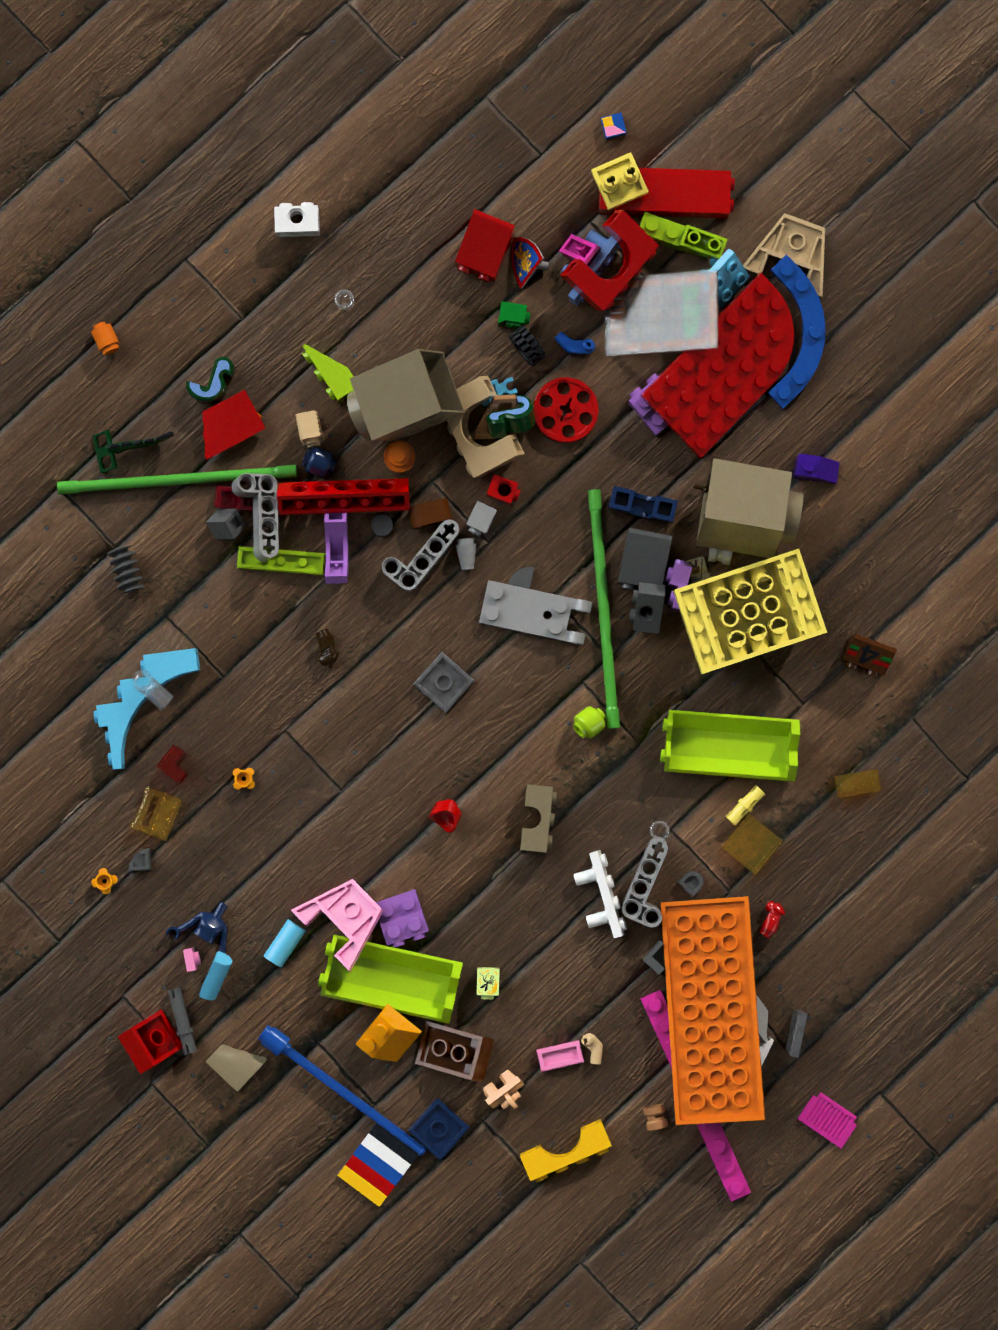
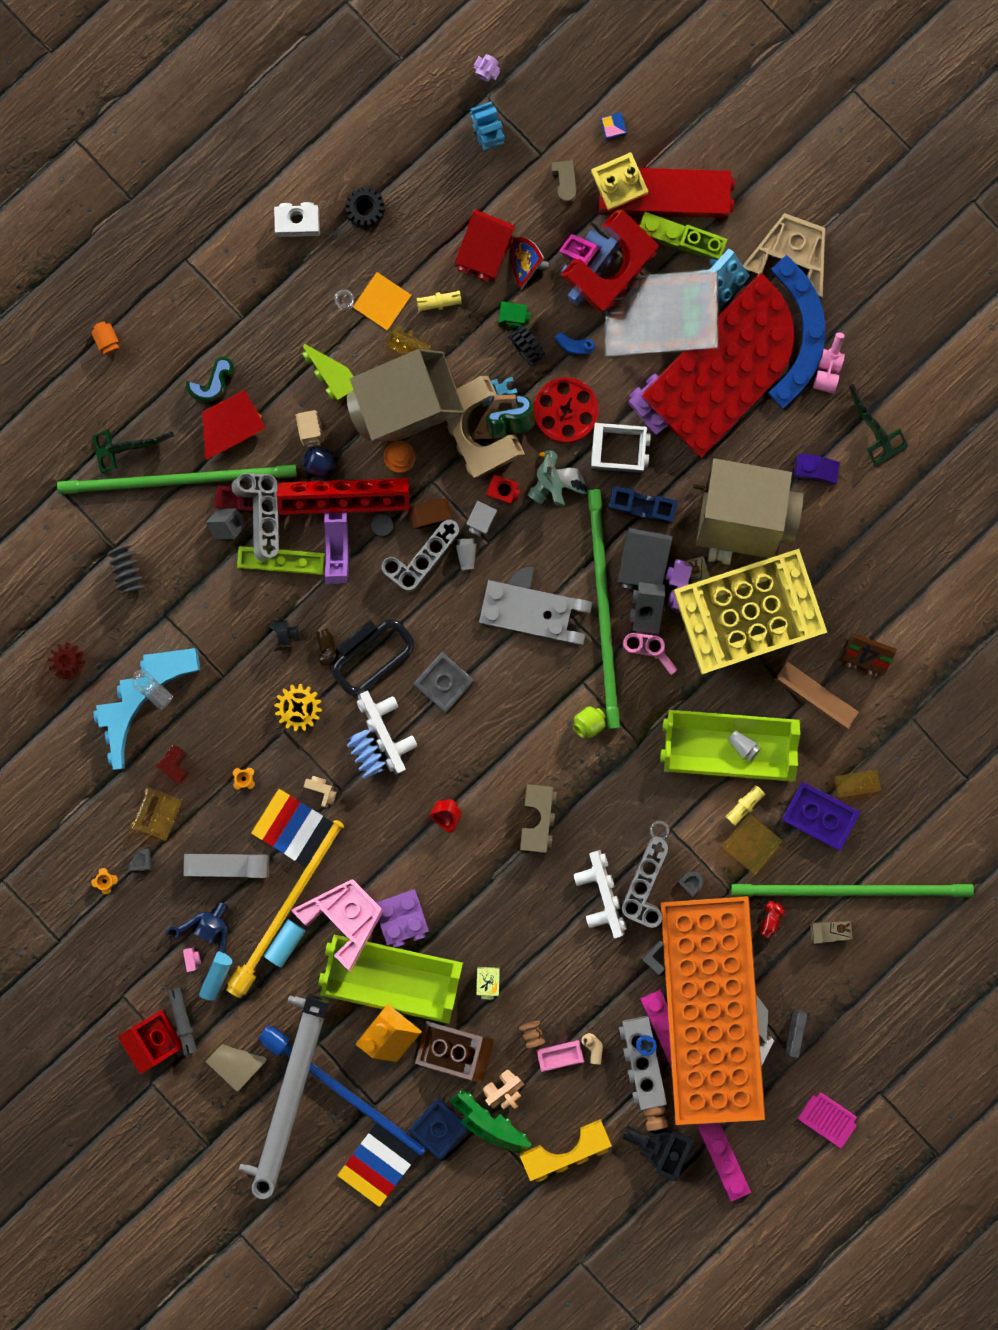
(61, 667): none -> clear red gear
(226, 865): none -> light grey beam
(285, 634): none -> black piece
(290, 1094): none -> light grey piece
(304, 838): none -> flag
(310, 698): none -> yellow gear
(318, 784): none -> tan bracket
(358, 196): none -> black tyre
(359, 641): none -> black bar
(366, 754): none -> light blue piece
(374, 713): none -> white plate
(382, 301): none -> light orange piece
(404, 342): none -> clear yellow plate
(439, 301): none -> light yellow pin
(486, 68): none -> lavender gear
(487, 126): none -> dark azure gear
(494, 1131): none -> green slope
(532, 1034): none -> medium nougat bush
(555, 479): none -> sand green animal
(566, 177): none -> dark tan leg
(643, 459): none -> white window
(643, 649): none -> bright pink beam
(644, 1098): none -> light grey brick
(649, 1039): none -> blue bush
(665, 1153): none -> black brick
(744, 746): none -> light grey cone
(816, 696): none -> medium nougat panel
(820, 816): none -> dark purple plate
(829, 366): none -> bright pink beam
(830, 931): none -> dark tan leg
(878, 431): none -> dark green piece
(953, 890): none -> bright green piece

